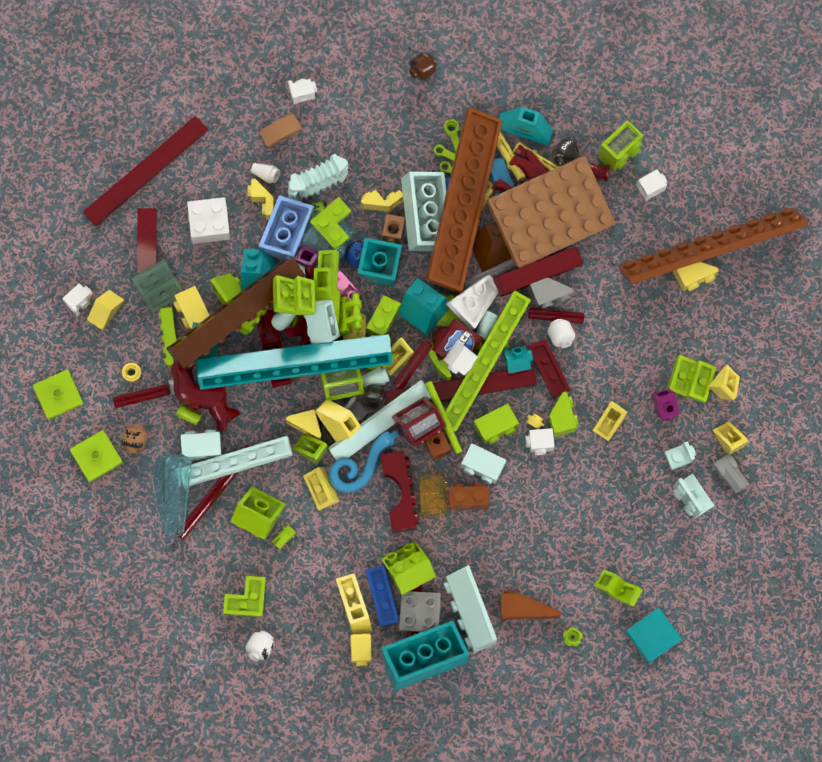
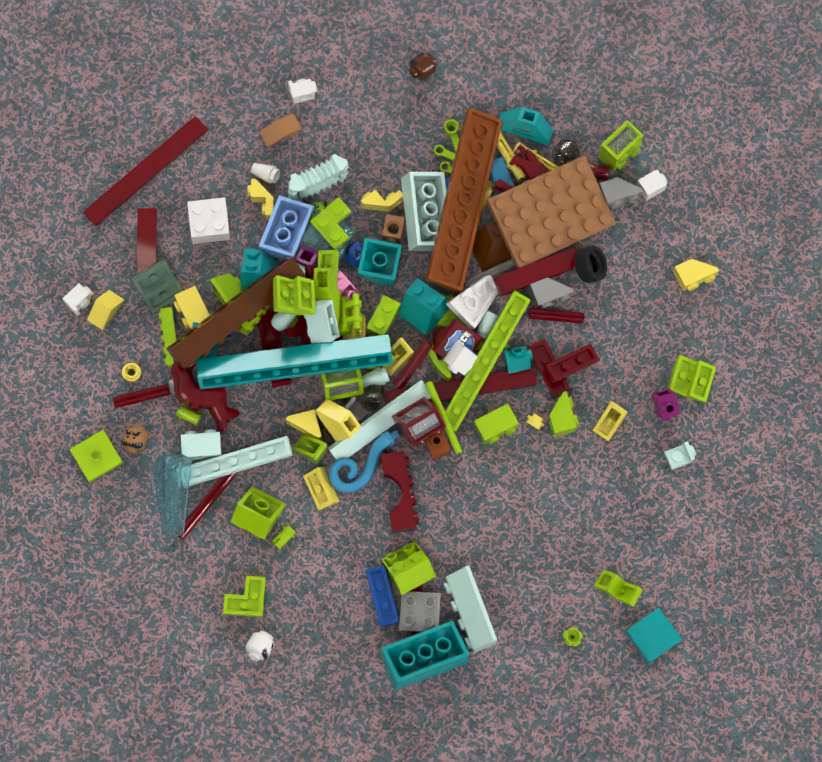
(58, 394): lime plate -> none
(354, 605): light yellow slope -> none
(361, 649): light yellow slope -> none
(432, 496): clear yellow brick -> none
(468, 498): dark orange brick -> none
(483, 463): light aqua brick -> none
(518, 607): dark orange slope -> none
(540, 441): white brick -> none
(561, 333): white head -> none
(571, 363): none -> dark red plate
(583, 266): none -> black tyre
(619, 191): none -> light grey slope
(693, 496): light aqua bracket -> none
(713, 245): dark orange plate -> none
(725, 384): light yellow slope -> none
(730, 438): light yellow slope -> none
(730, 473): light grey piece -> none

